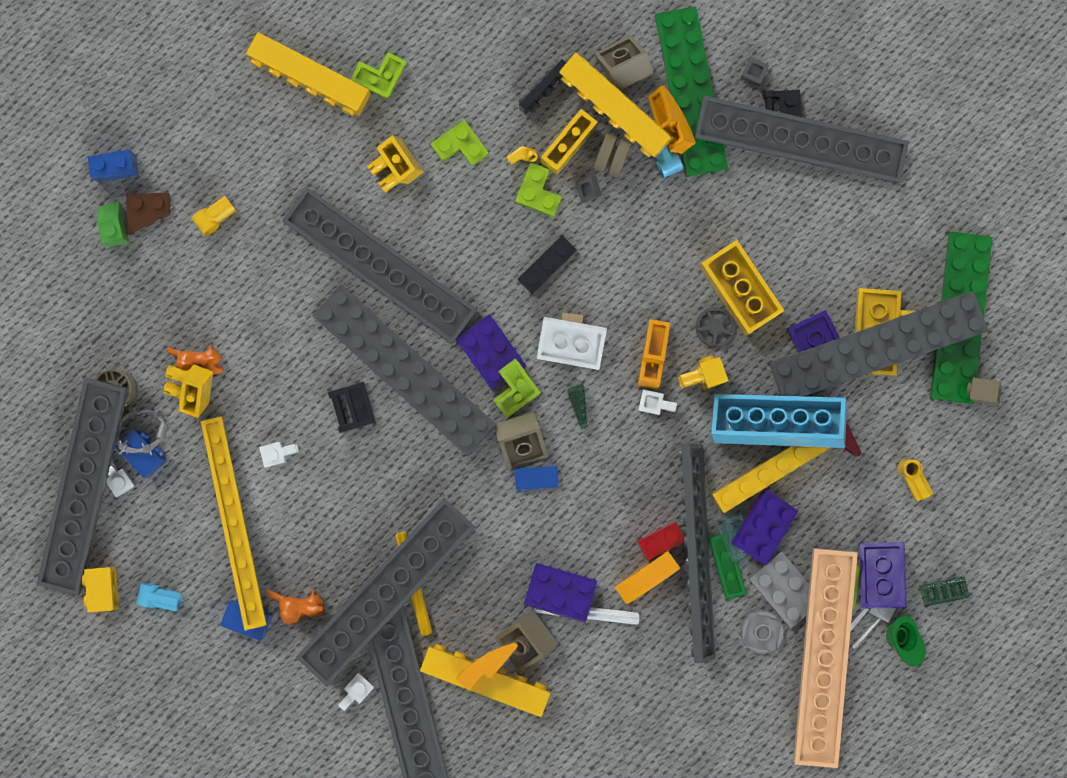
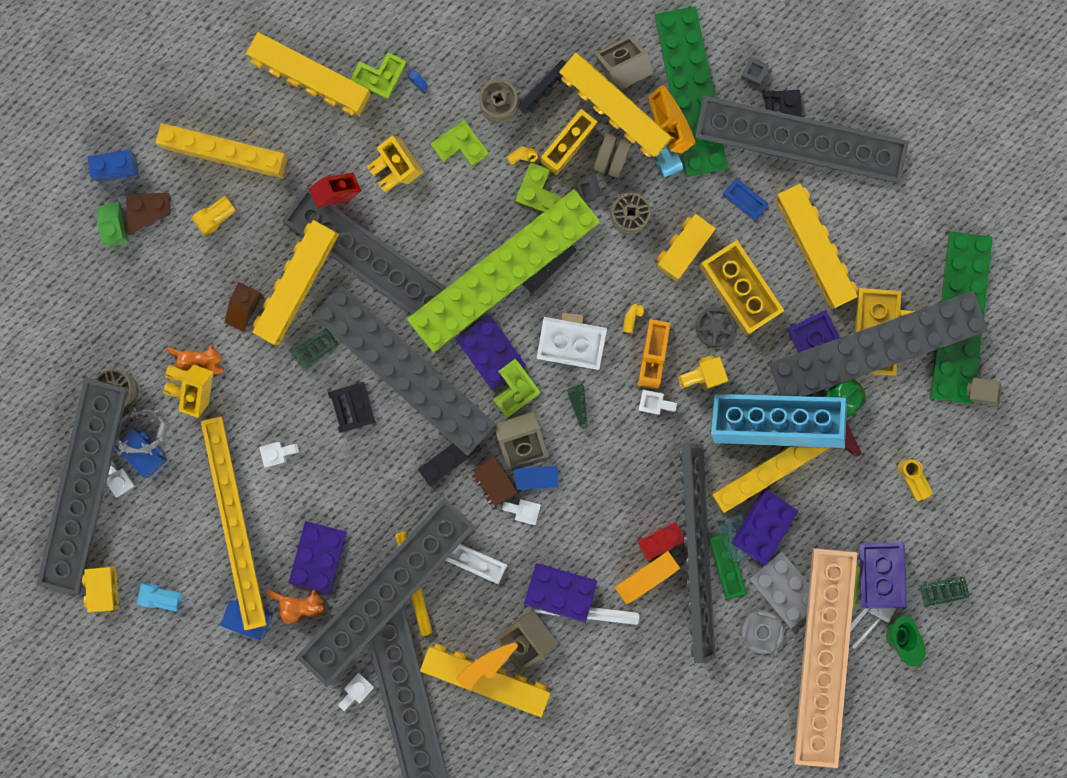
(221, 150): none -> yellow brick
(242, 306): none -> reddish brown slope
(295, 282): none -> yellow brick
(317, 557): none -> dark purple plate
(318, 354): none -> clear green slope
(335, 189): none -> red brick
(417, 80): none -> blue tile
(444, 463): none -> black plate
(477, 563): none -> white tile
(492, 92): none -> dark tan wheel
(494, 481): none -> reddish brown brick
(503, 270): none -> lime plate
(525, 511): none -> white plate
(629, 319): none -> yellow arm
(631, 203): none -> dark tan wheel
(685, 247): none -> yellow brick
(745, 199): none -> blue tile
(816, 247): none -> yellow brick
(853, 393): none -> green piece

